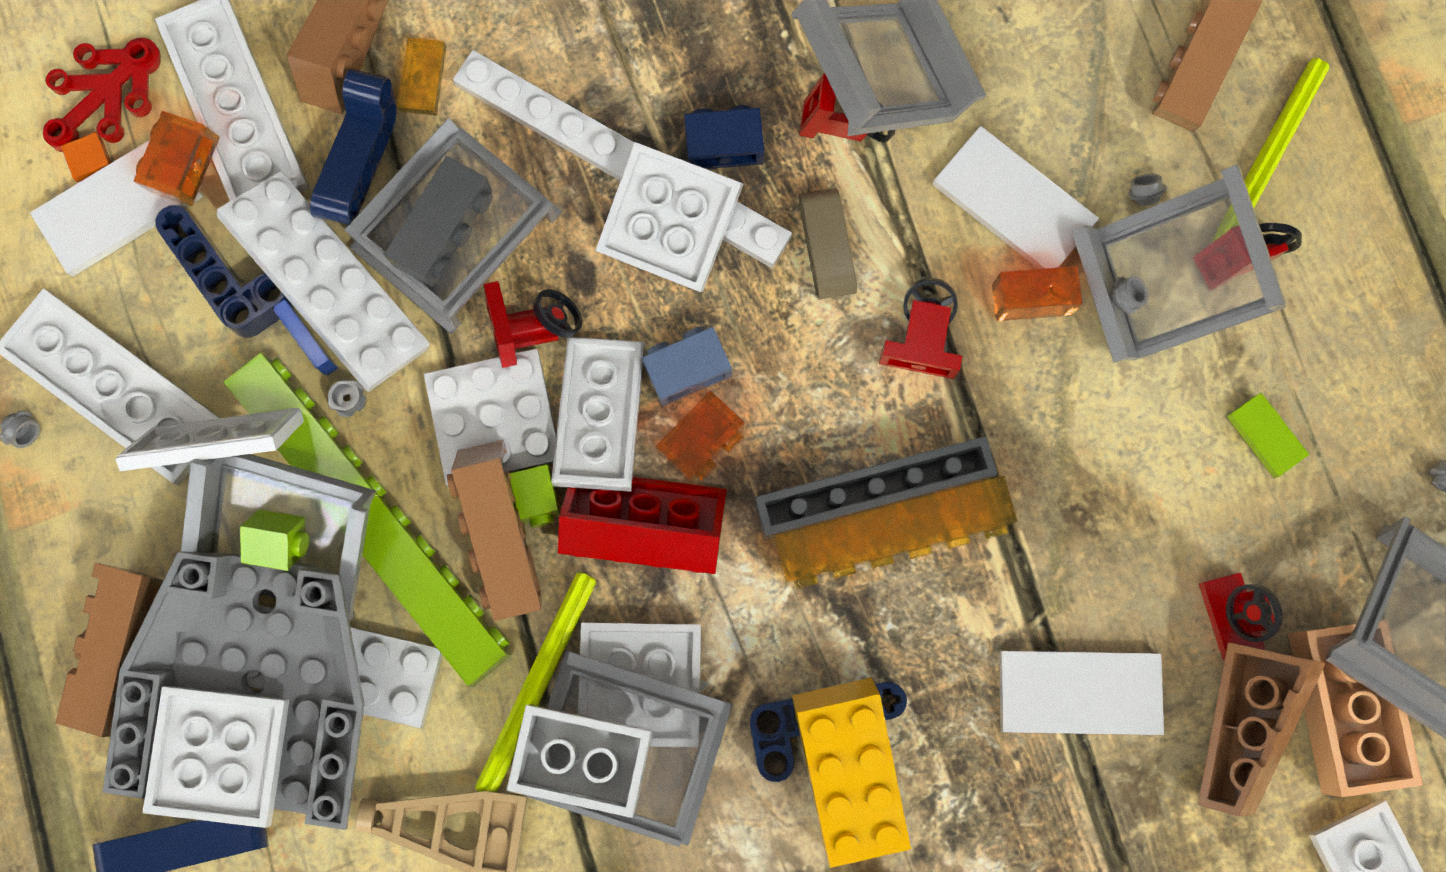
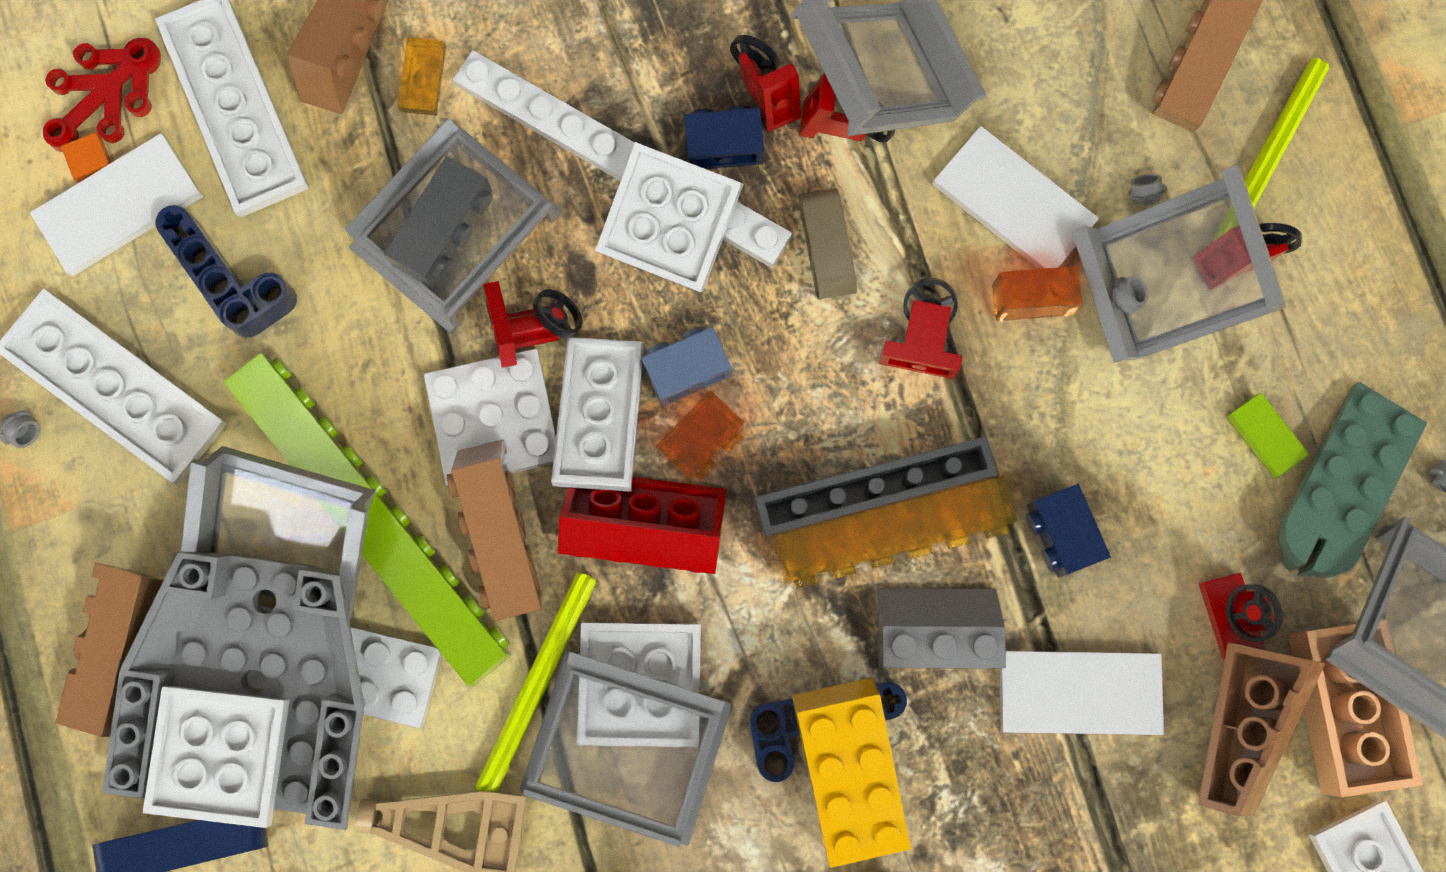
(176, 158): clear orange brick -> none
(210, 439): white tile -> none
(273, 540): lime brick -> none
(305, 337): tile -> none
(323, 280): white plate -> none
(339, 391): light grey plate -> none
(356, 148): dark blue beam -> none
(535, 496): lime brick -> none
(580, 760): white brick -> none
(772, 88): none -> red piece
(940, 629): none -> light grey slope
(1067, 531): none -> dark blue brick
(1348, 484): none -> sand green plate

